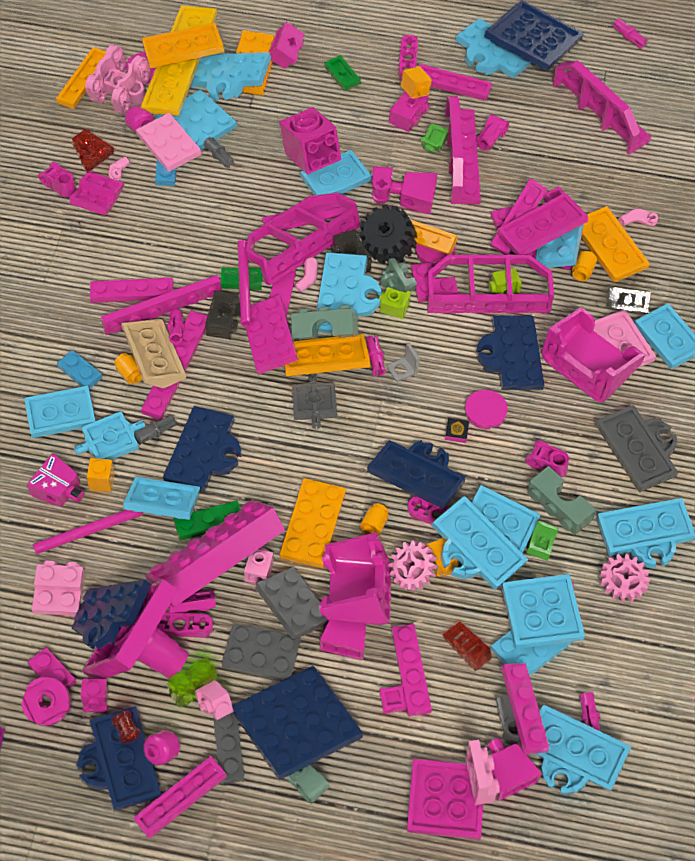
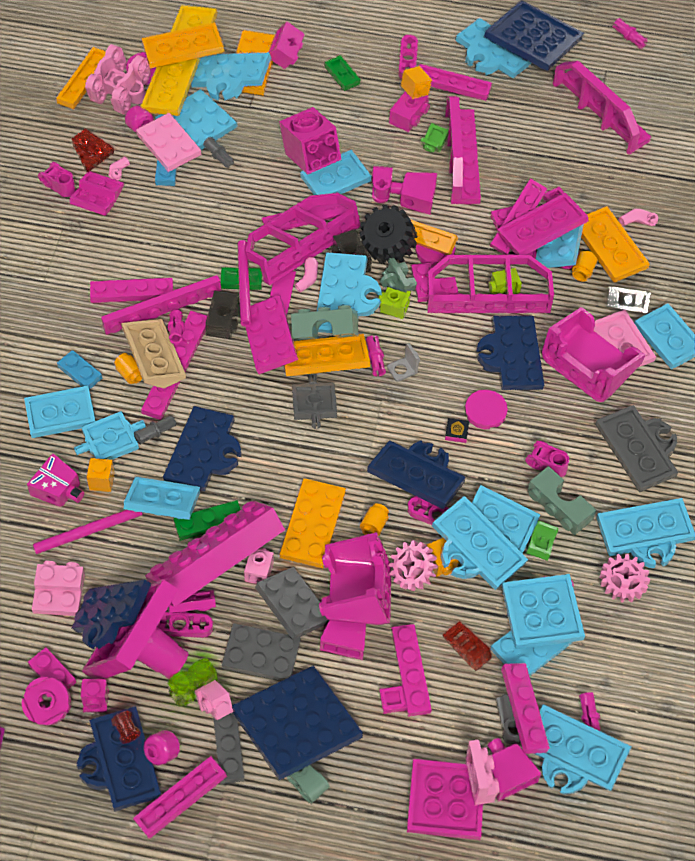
(494, 128): dark pink piece -> none

